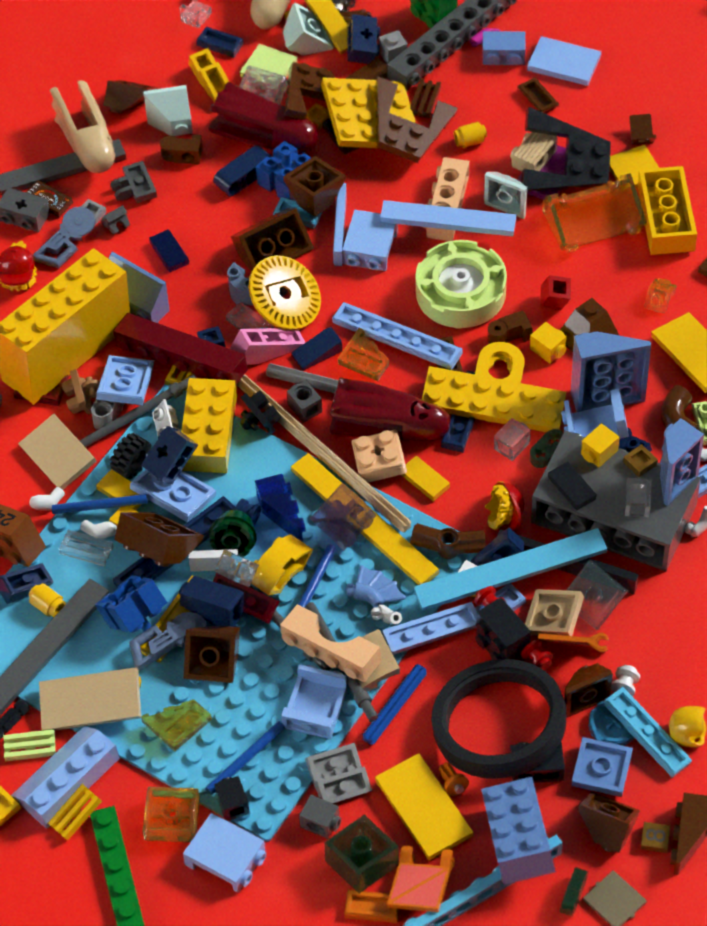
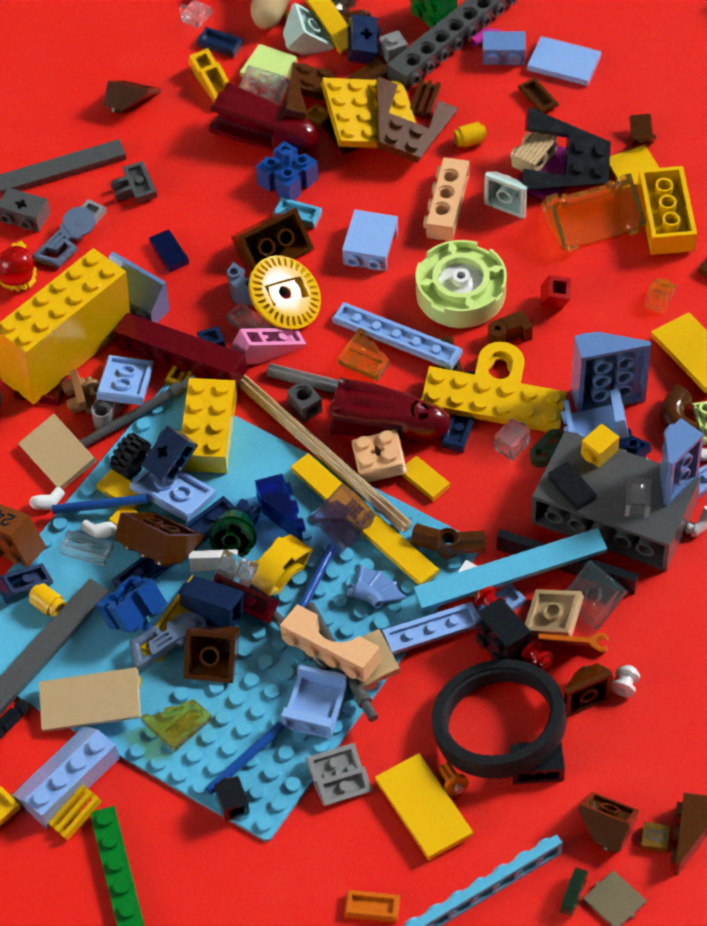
(28, 741): yellowish green tile -> none
(57, 201): reddish brown tile -> none
(91, 143): tan piece -> none
(113, 217): dark grey tile -> none
(159, 804): clear yellow brick -> none
(165, 416): white hinge -> none
(169, 110): light aqua slope -> none
(181, 150): reddish brown leg -> none
(225, 851): light blue panel -> none
(240, 171): dark blue beam -> none
(255, 404): black hips -> none
(314, 185): reddish brown slope -> none
(318, 348): dark blue slope -> none
(320, 817): dark grey brick -> none
(339, 226): light blue tile -> none
(361, 853): slope -> none
(386, 614): white arm -> none
(394, 704): blue axle -> none
(420, 885): flag -> none
(448, 218): light blue tile -> none
(502, 546): dark blue slope -> none
(505, 507): yellow hair -> none
(518, 830): medium blue brick -> none
(548, 342): yellow brick -> none
(587, 319): reddish brown slope -> none
(602, 767): medium blue plate -> none
(607, 727): dark azure tile -> none
(640, 460): pearl gold tile -> none
(647, 732): medium azure tile -> none
(688, 725): yellow helmet -> none

